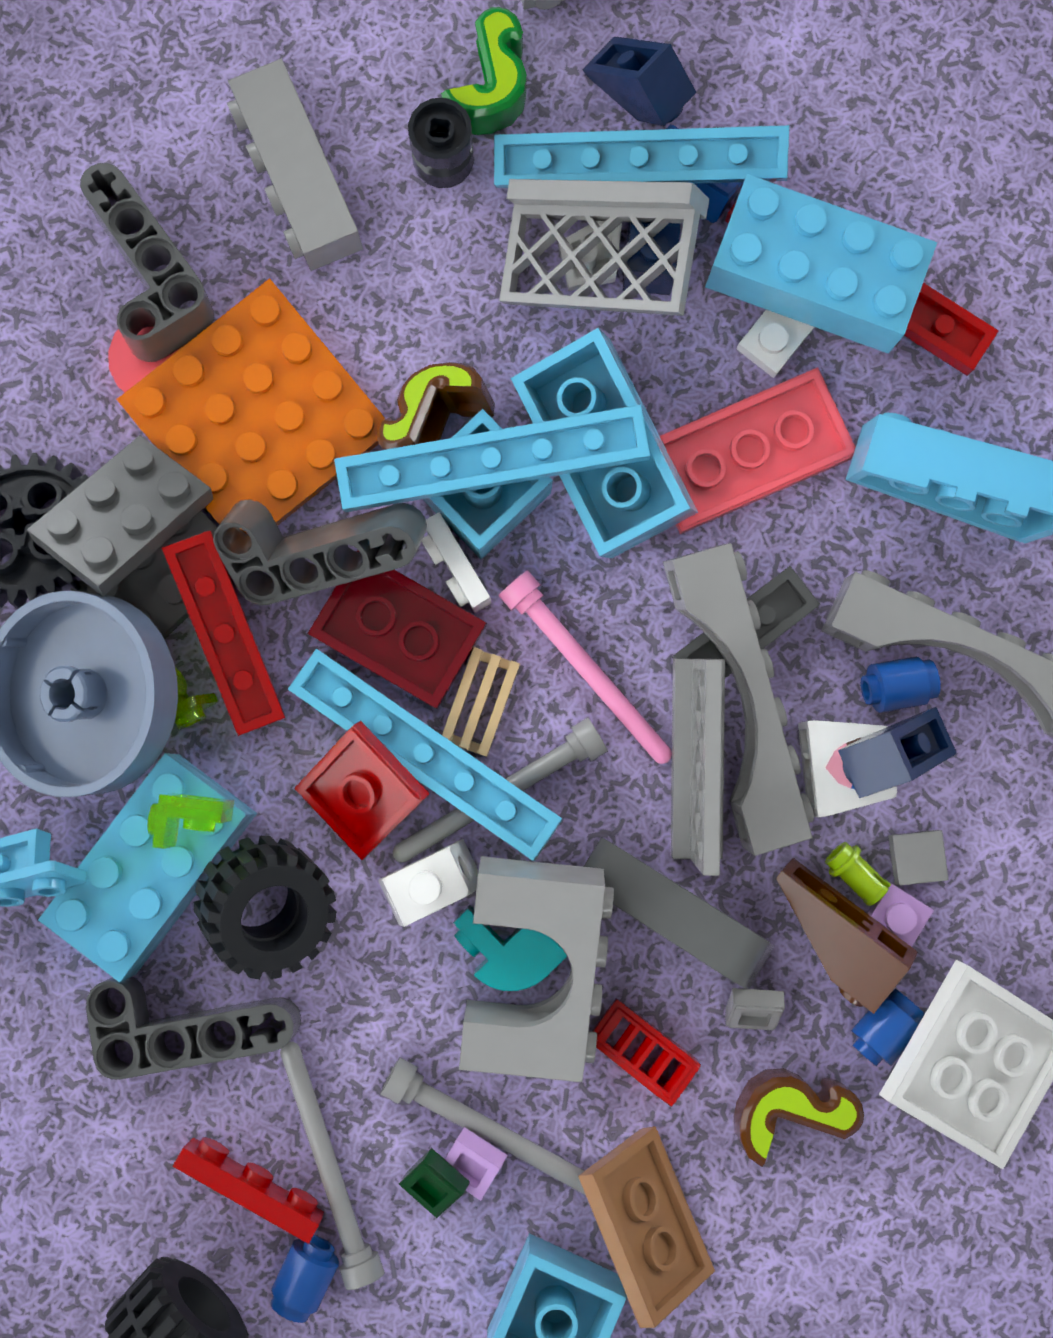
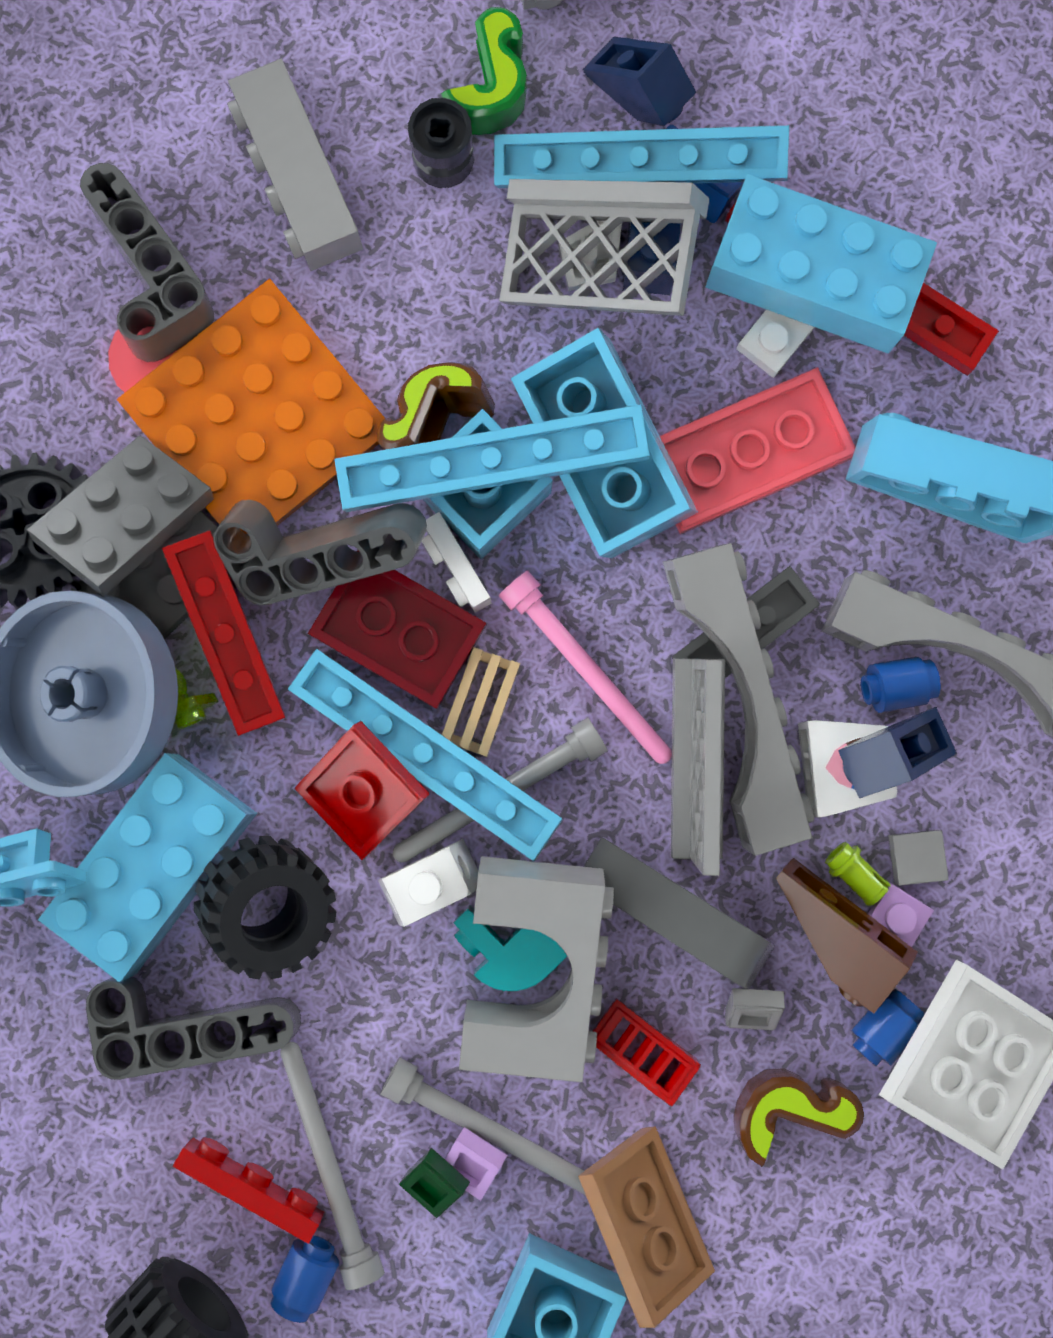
(197, 811): clear neon green bracket -> none

